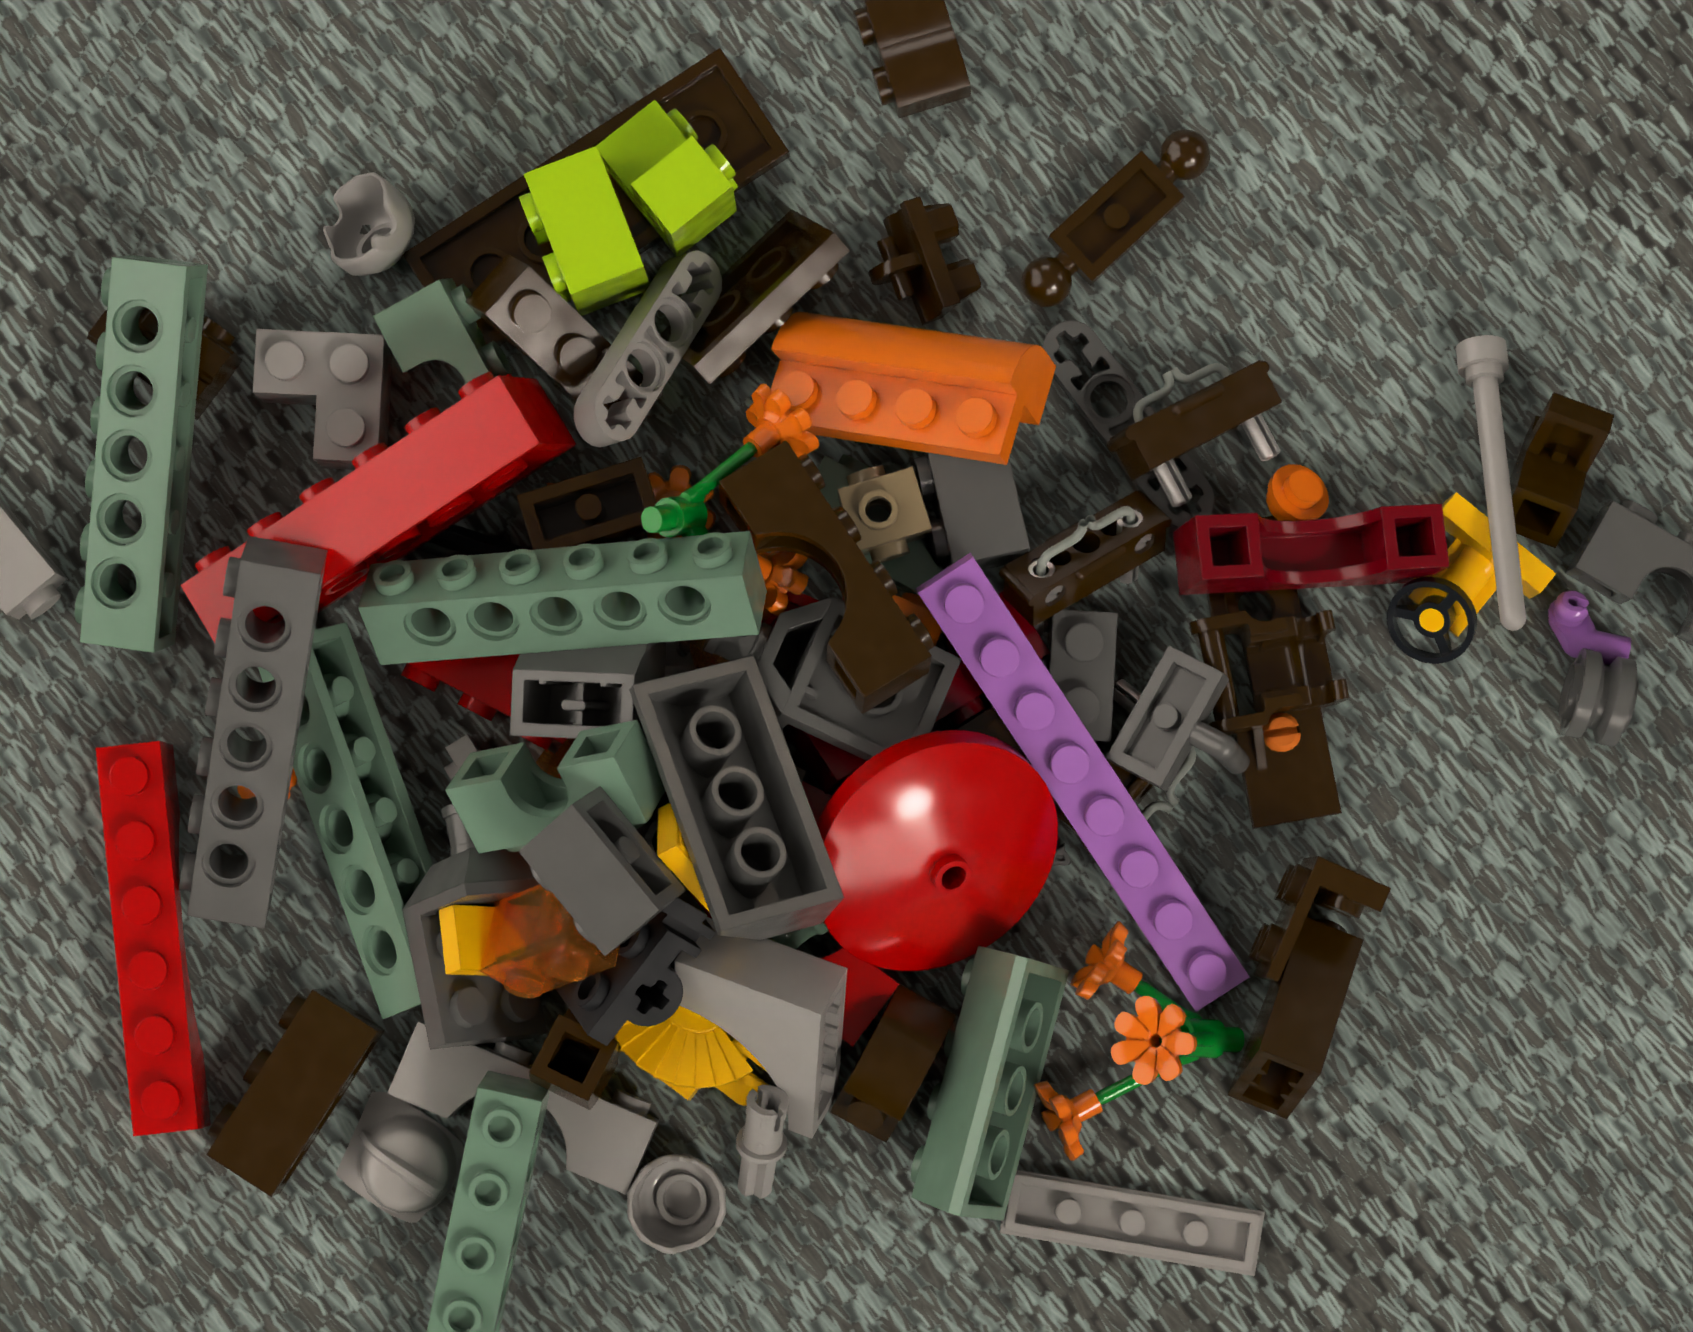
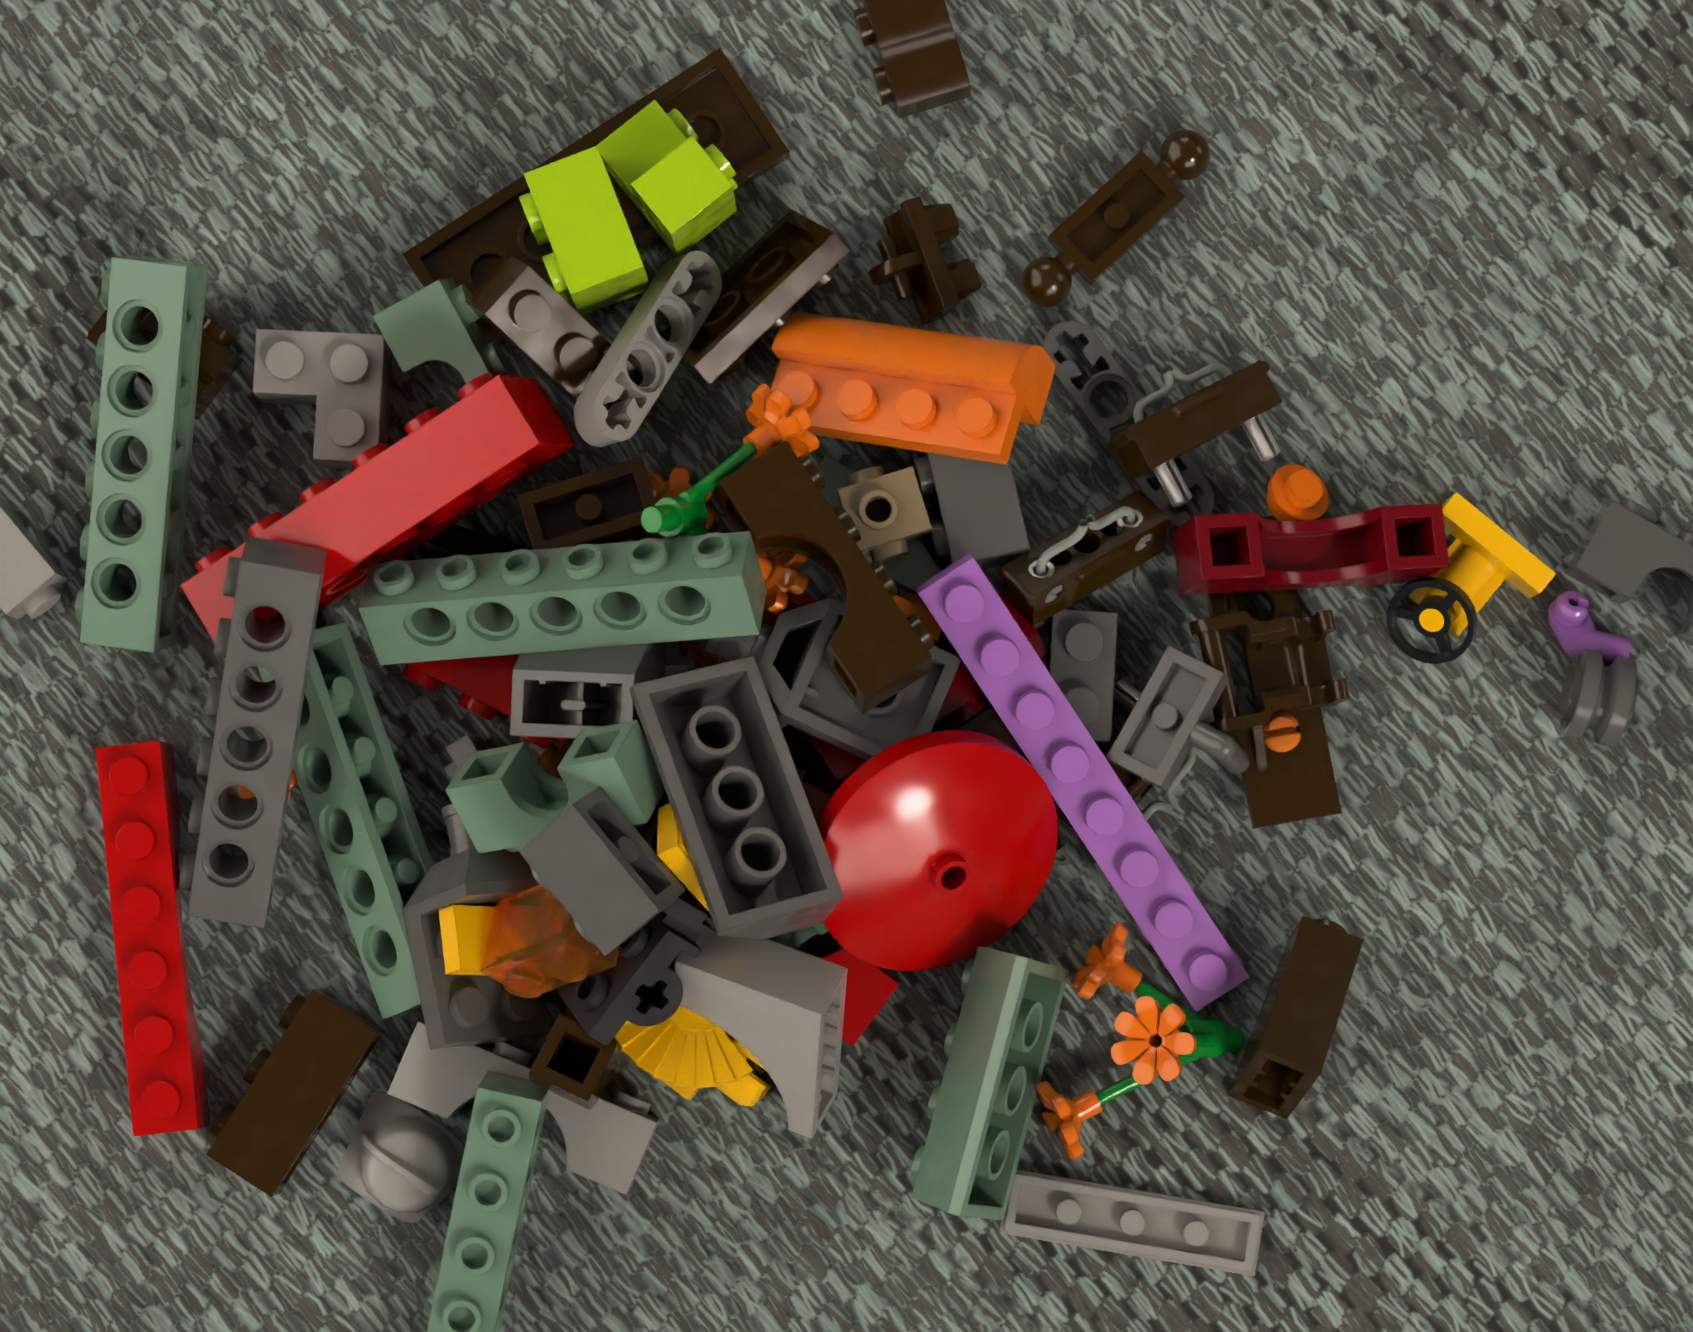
(372, 202): light grey hair -> none
(676, 1203): light grey hair -> none
(762, 1140): light grey axle -> none
(893, 1063): dark brown brick -> none
(1339, 892): dark brown bracket -> none
(1483, 364): light grey piece -> none
(1554, 467): dark brown brick -> none

